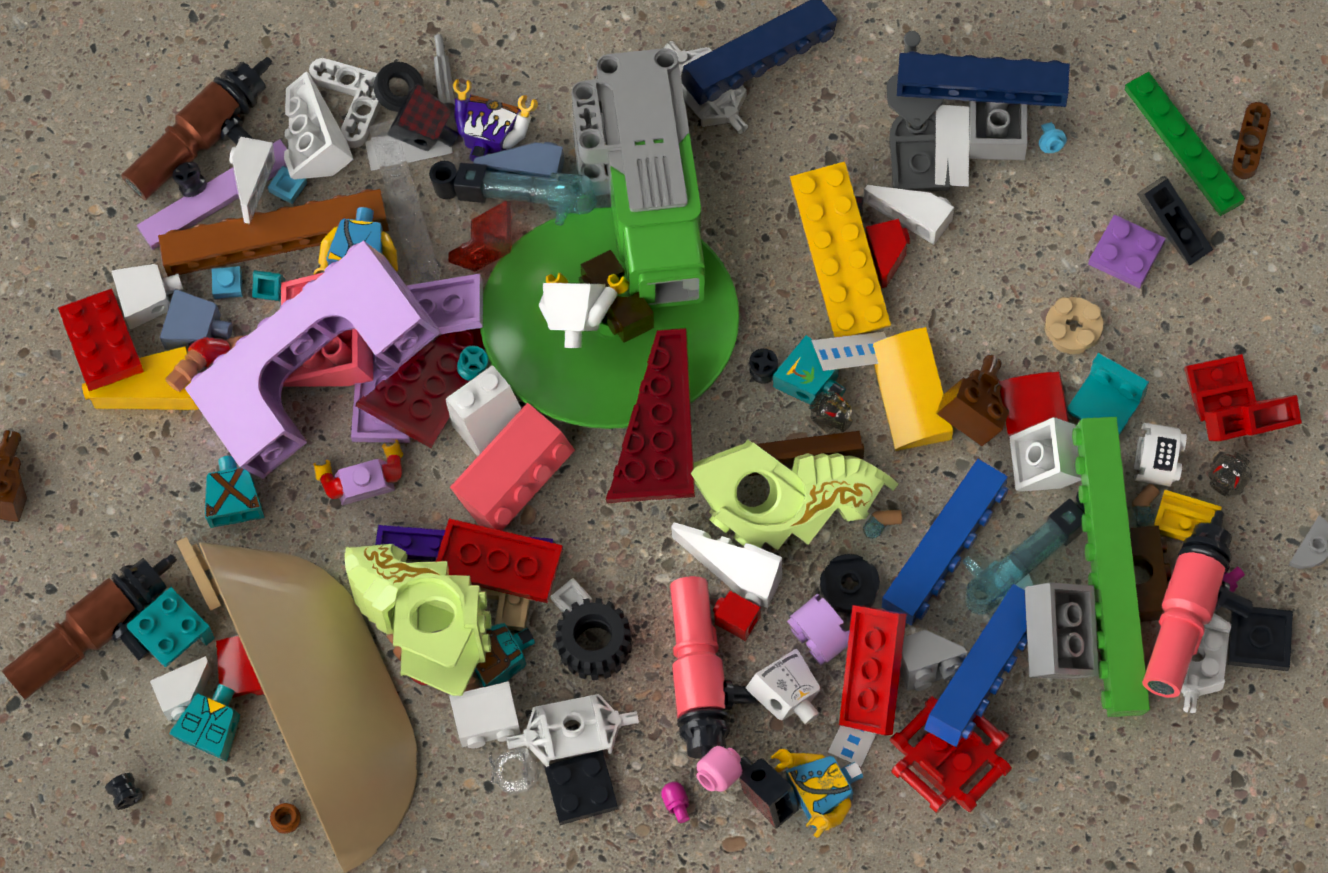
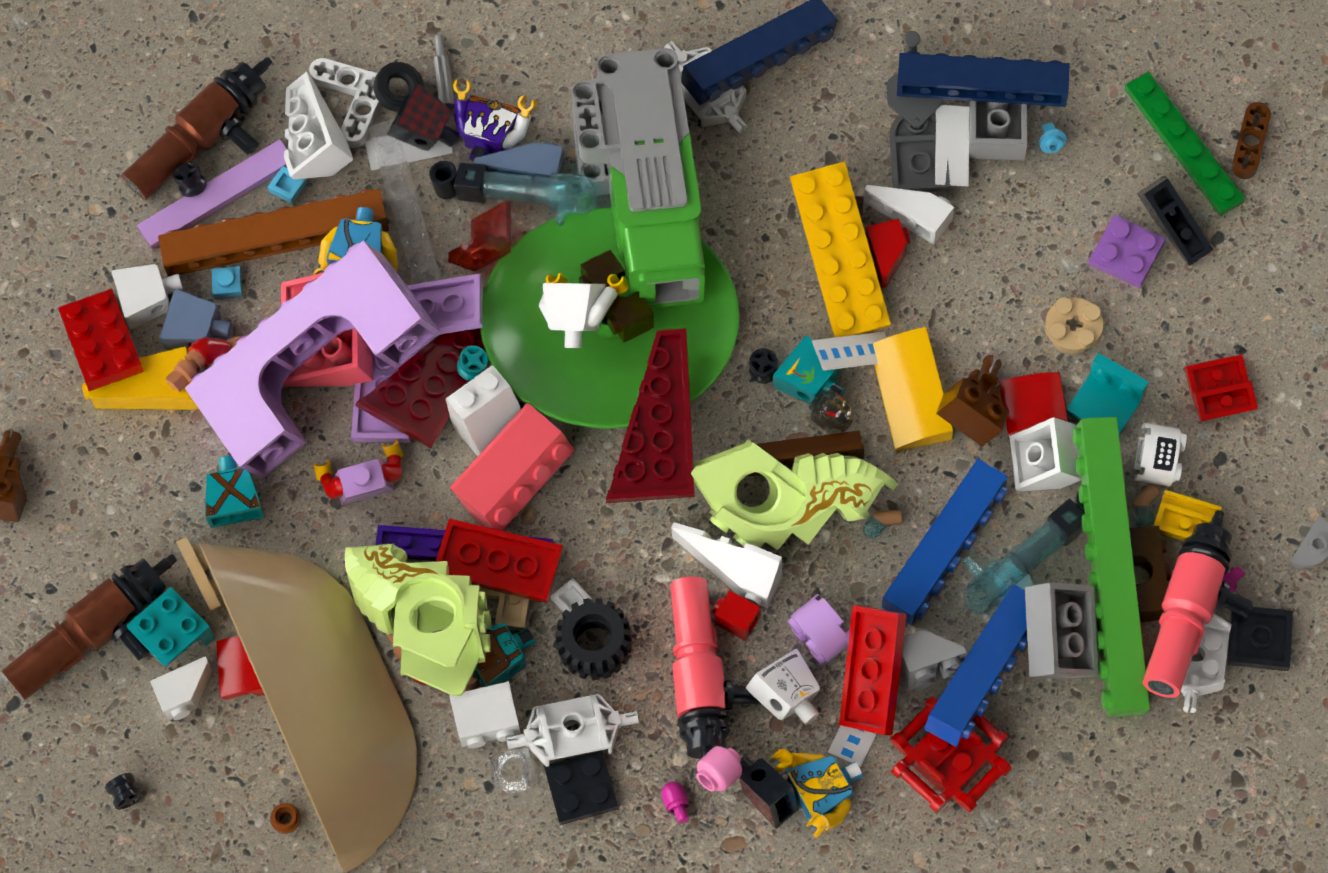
(209, 723): teal torso -> none
(252, 166): white slope -> none
(267, 285): teal slope -> none
(860, 571): black plate -> none
(1230, 474): clear smoke head -> none
(1252, 418): red slope -> none

